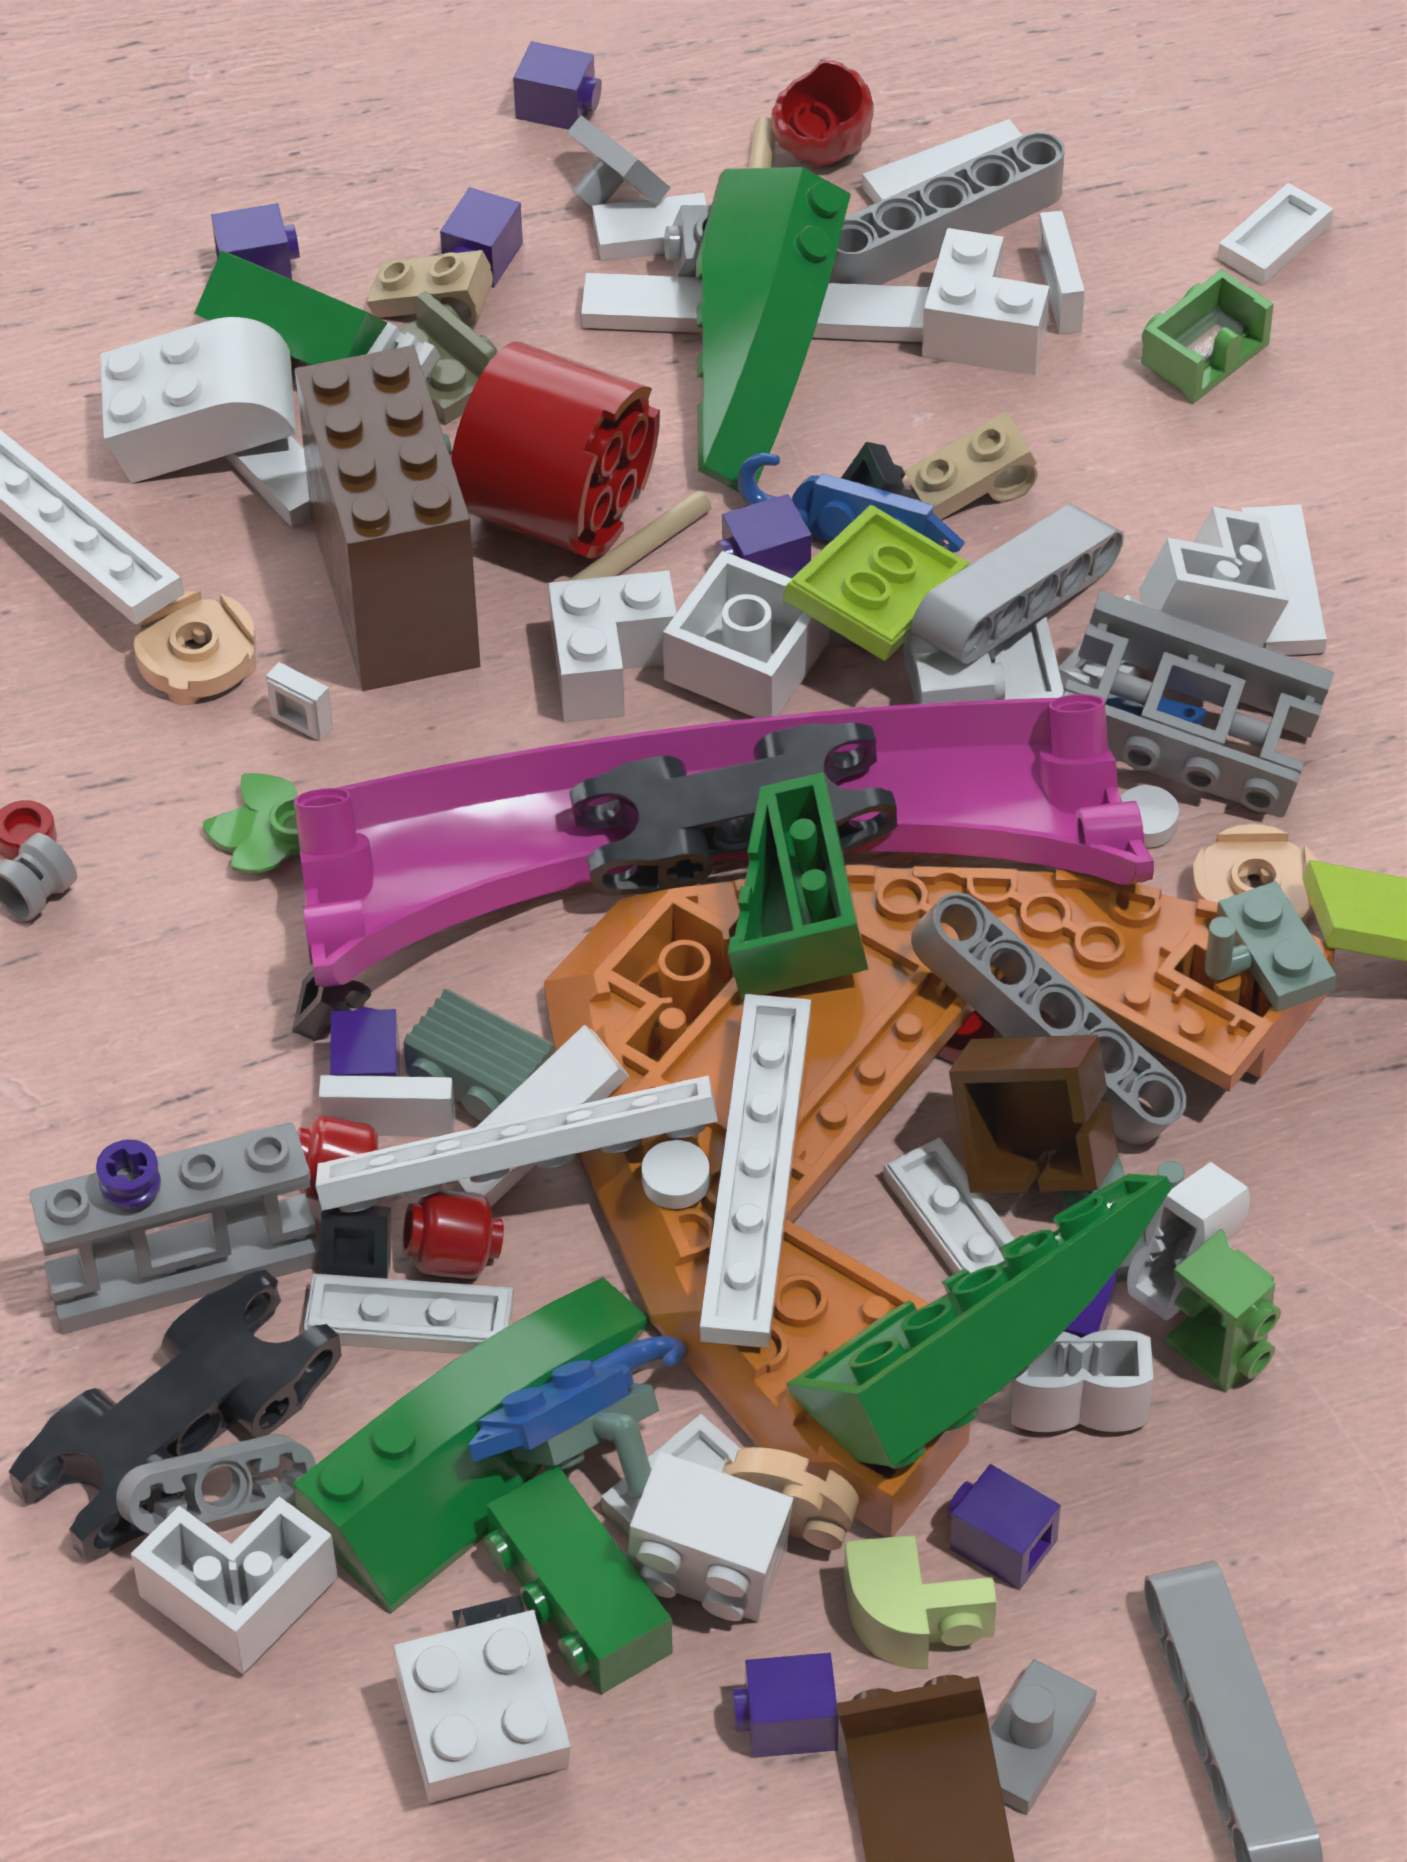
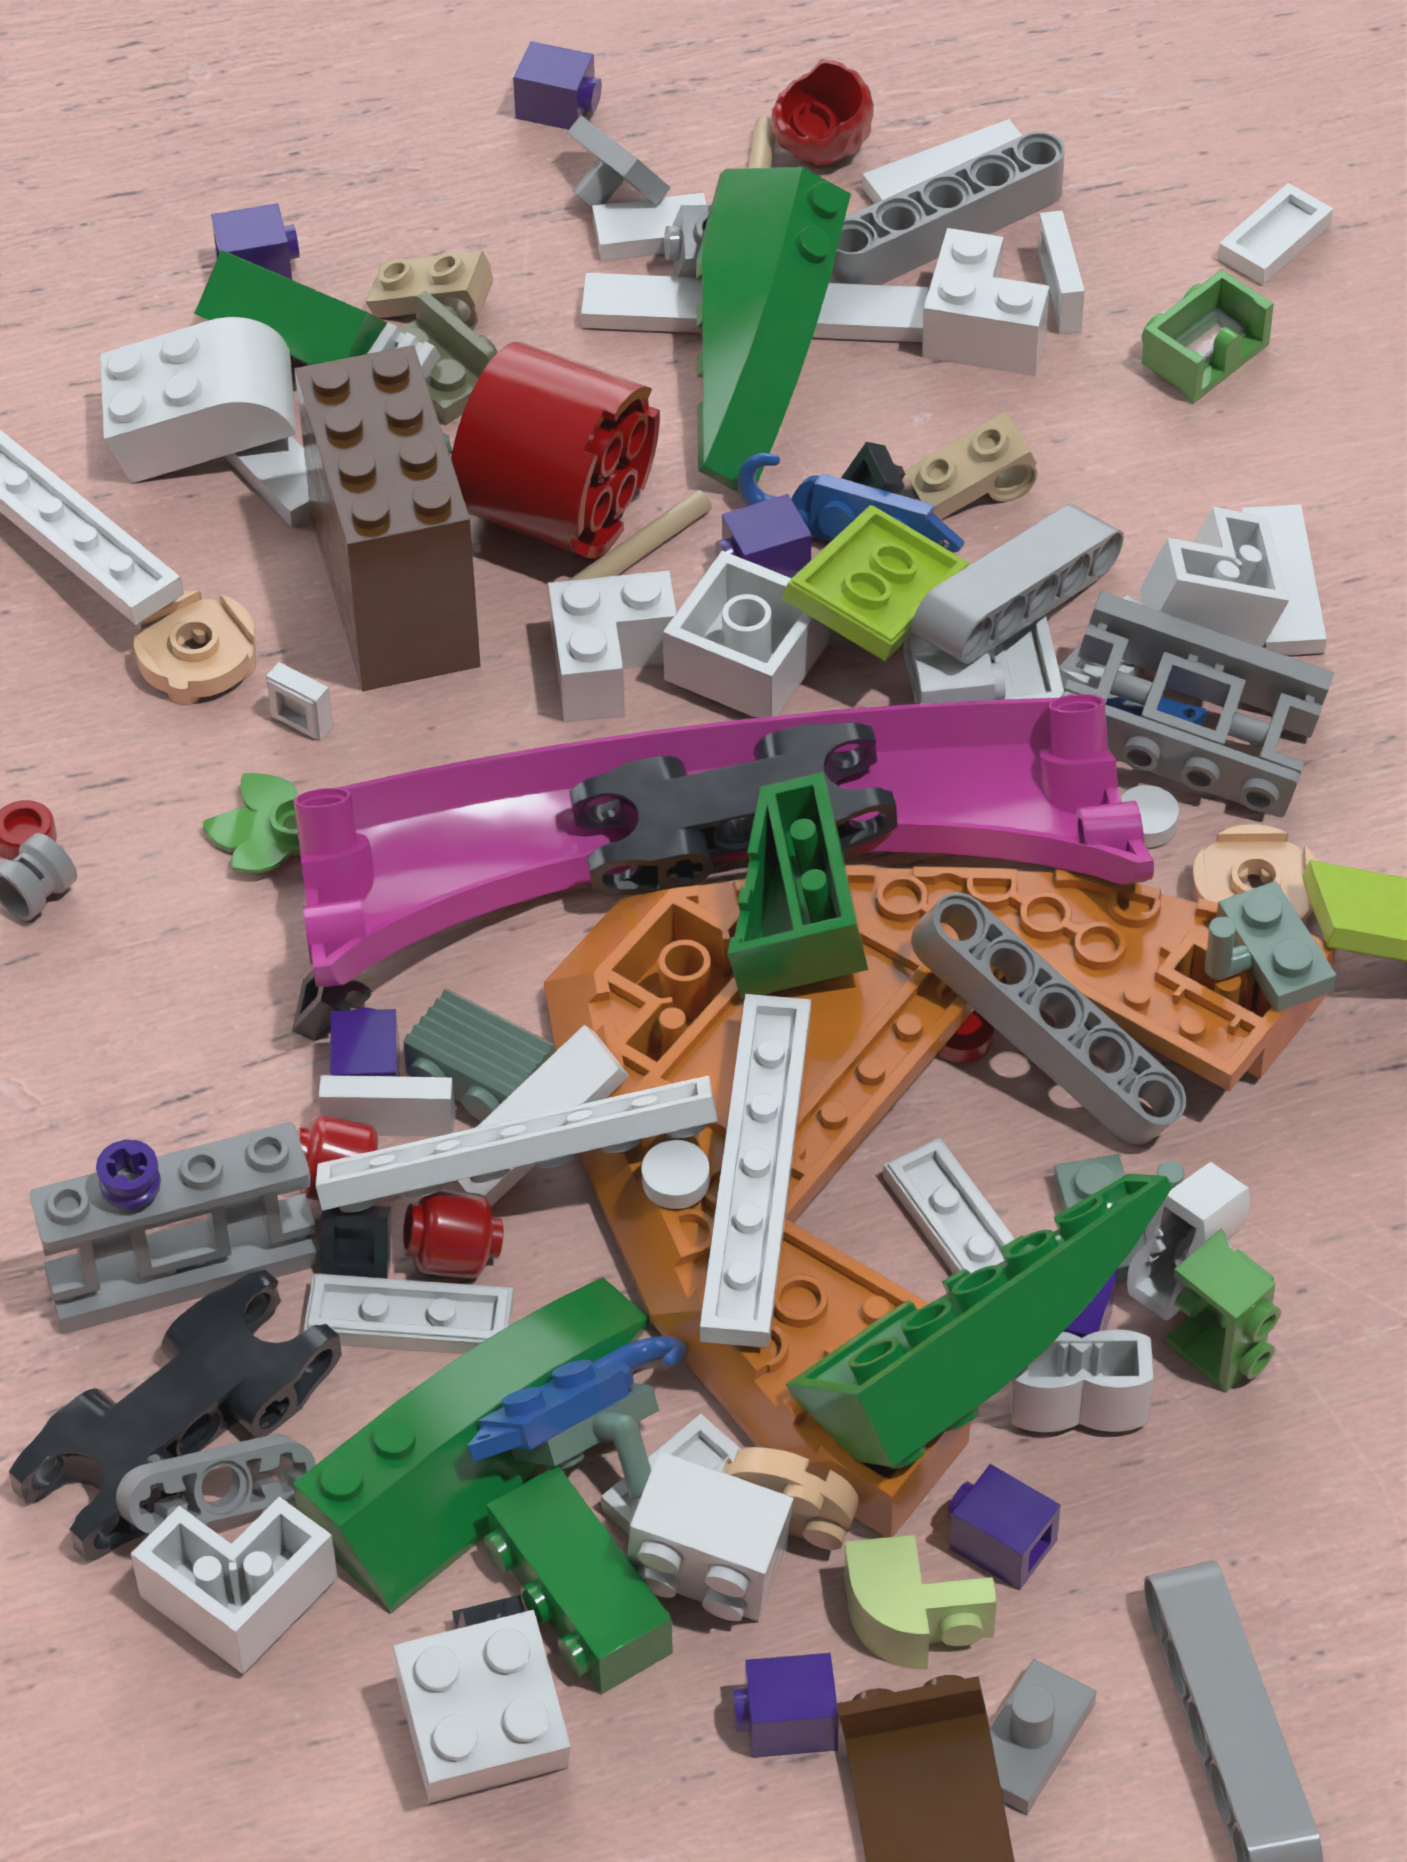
(485, 224): brick -> none
(1032, 1099): reddish brown piece -> none

